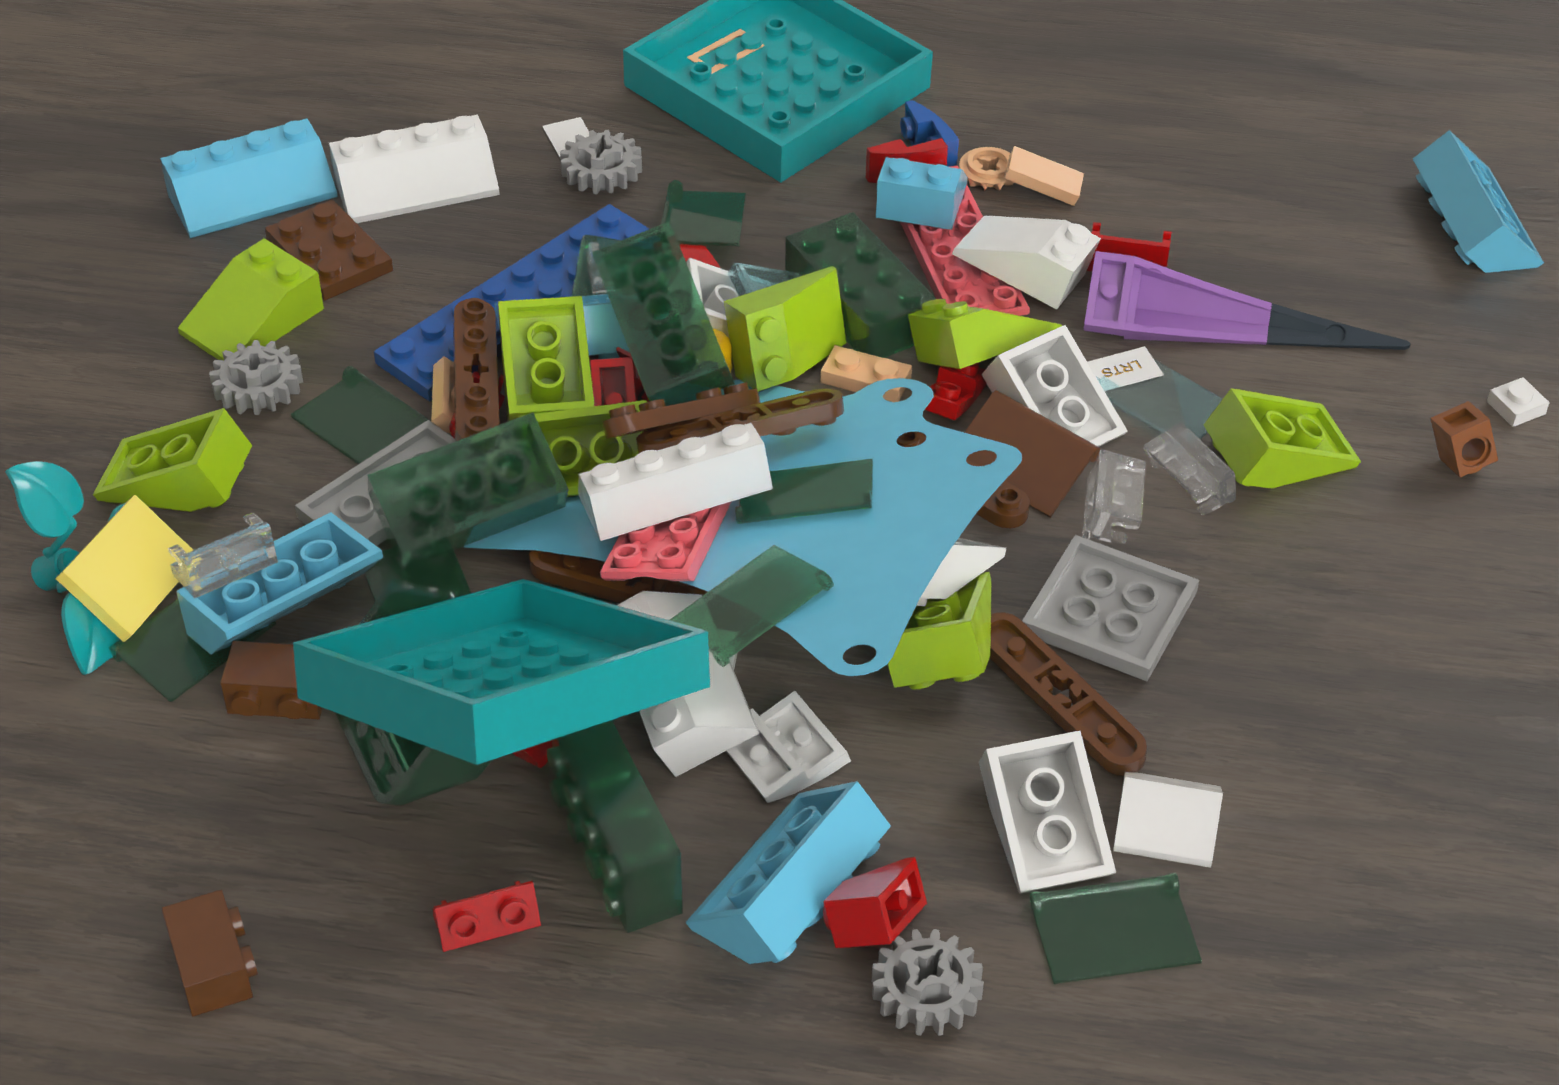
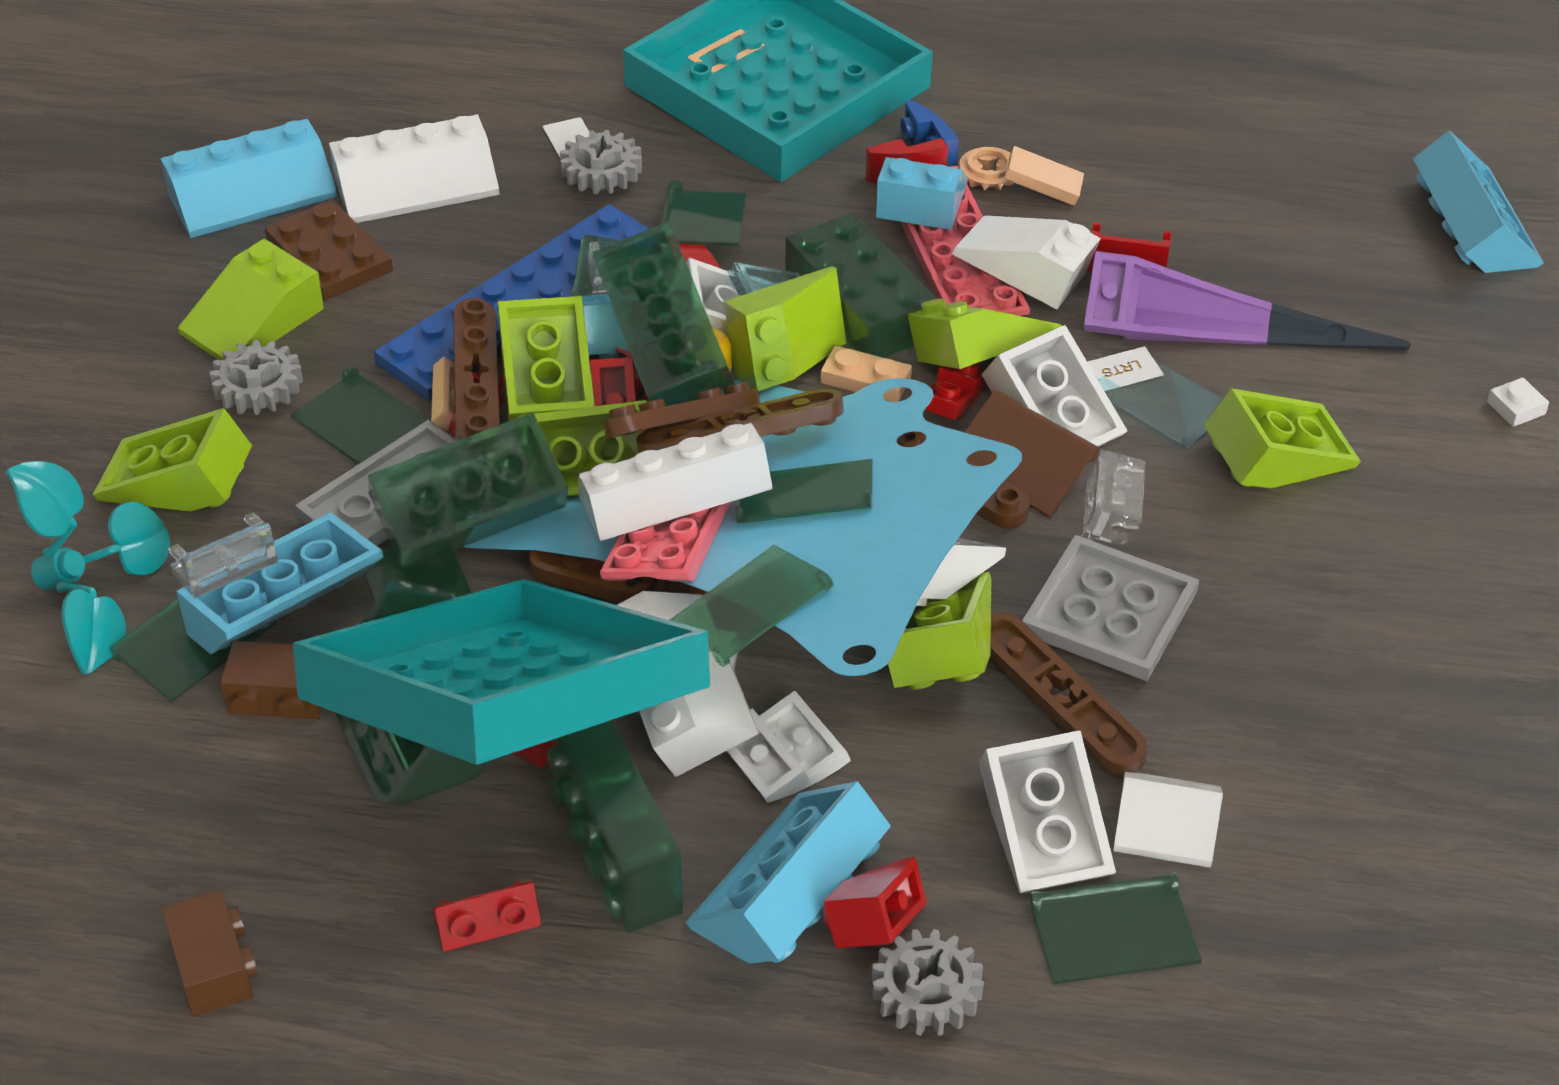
(125, 568): light yellow tile -> none
(1193, 467): clear hinge -> none
(1464, 439): dark orange brick -> none

